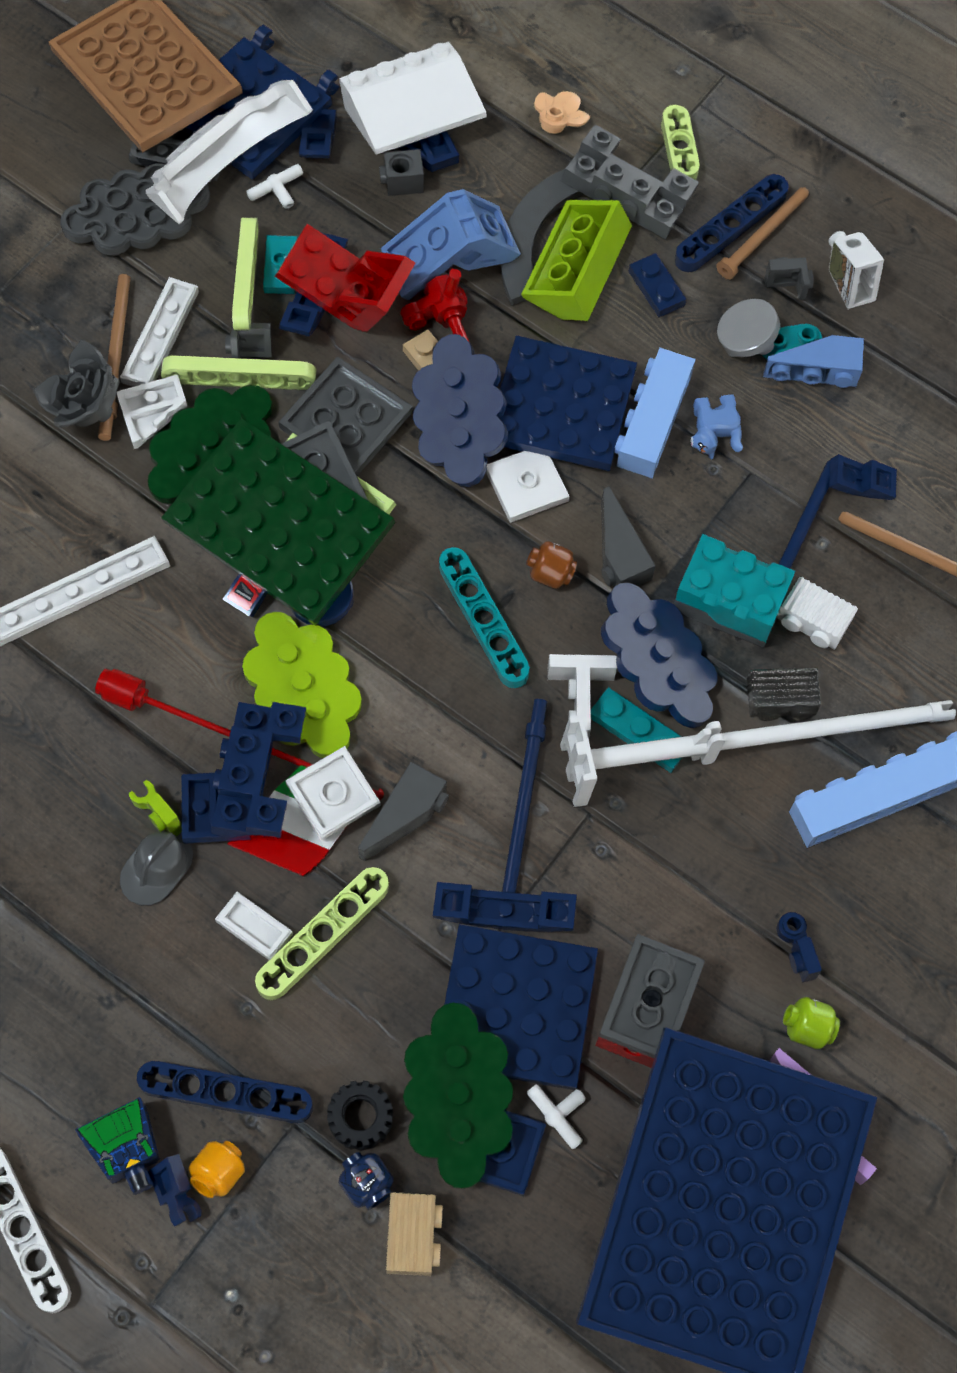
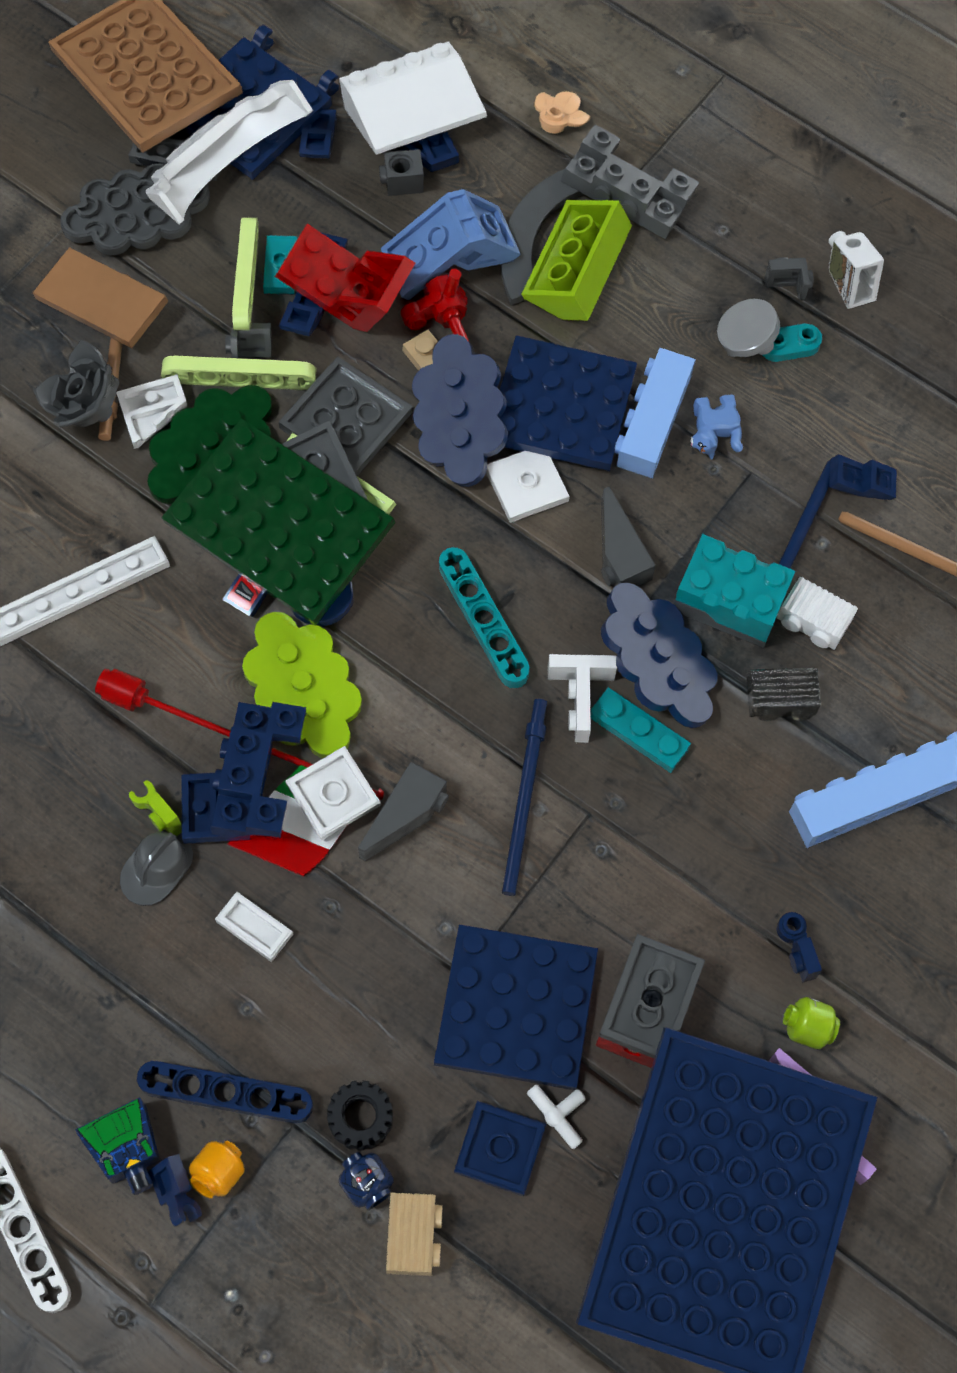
(100, 297): none -> medium nougat tile
(160, 332): white tile -> none
(276, 183): white piece -> none
(315, 949): yellowish green beam -> none
(458, 1095): dark green plate -> none
(504, 909): dark blue slope -> none
(551, 565): dark orange head -> none
(657, 285): dark blue plate -> none
(683, 133): yellowish green beam -> none
(709, 741): white piece -> none
(725, 234): dark blue beam -> none
(728, 266): medium nougat bar -> none
(825, 361): medium blue slope -> none

